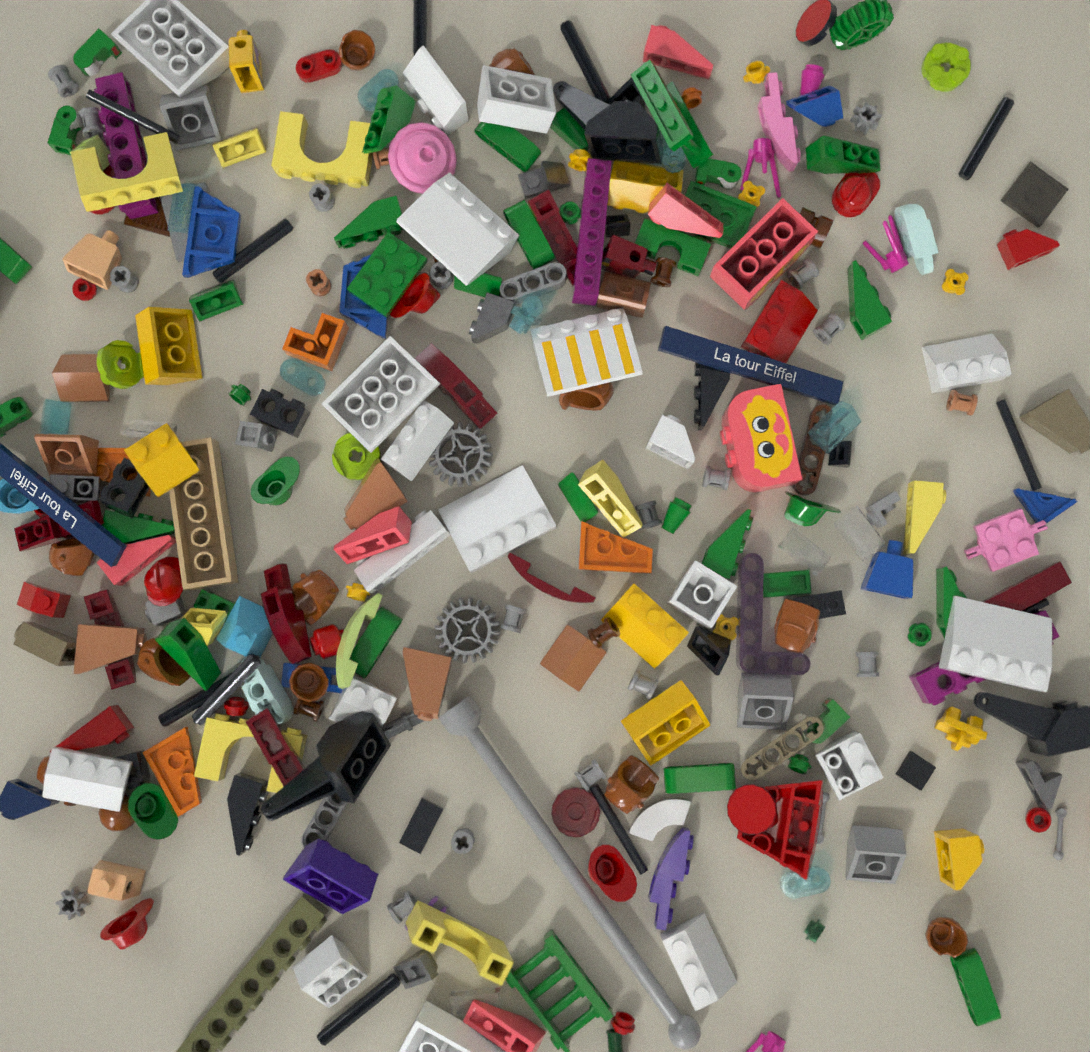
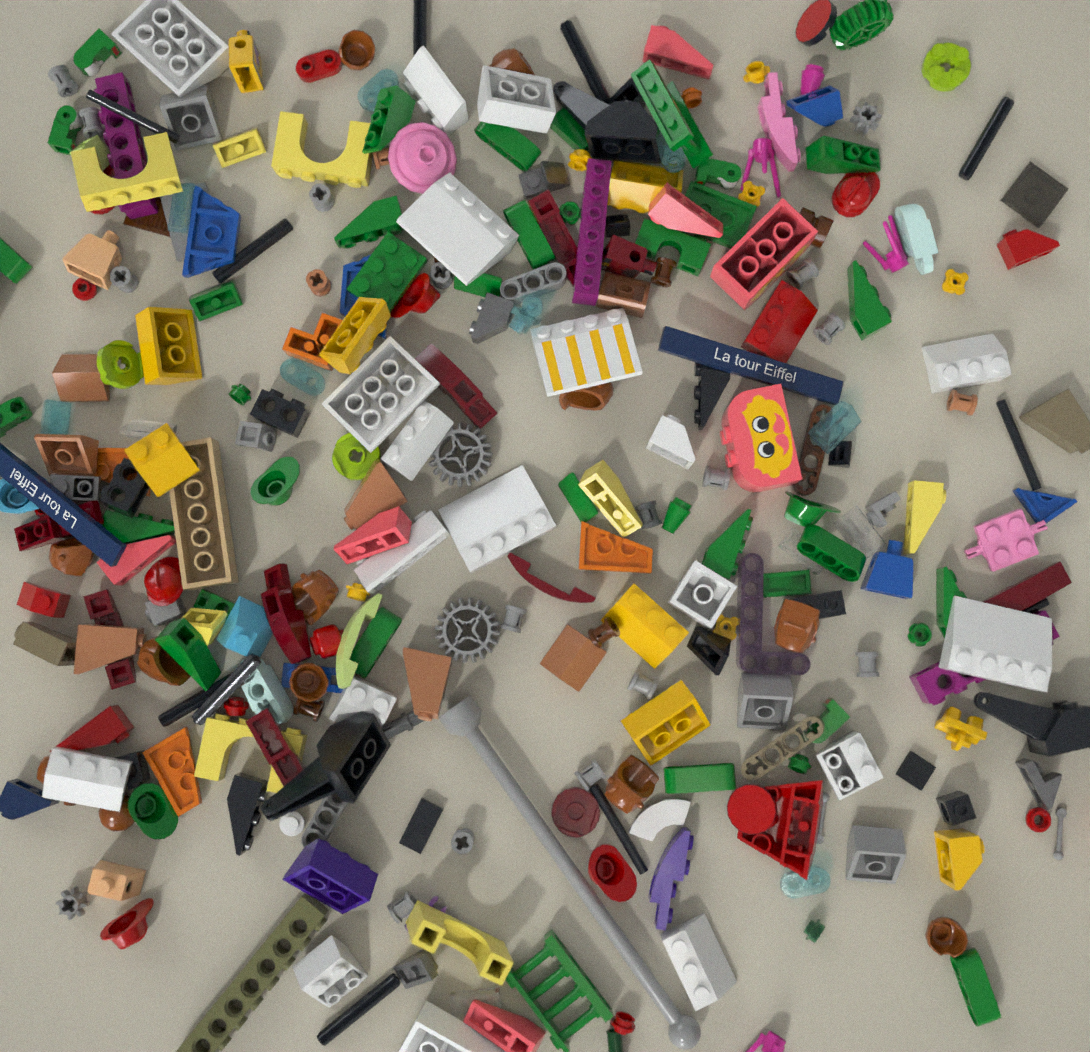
(292, 823): none -> white plate
(356, 334): none -> yellow slope
(831, 553): none -> green beam
(956, 808): none -> black brick

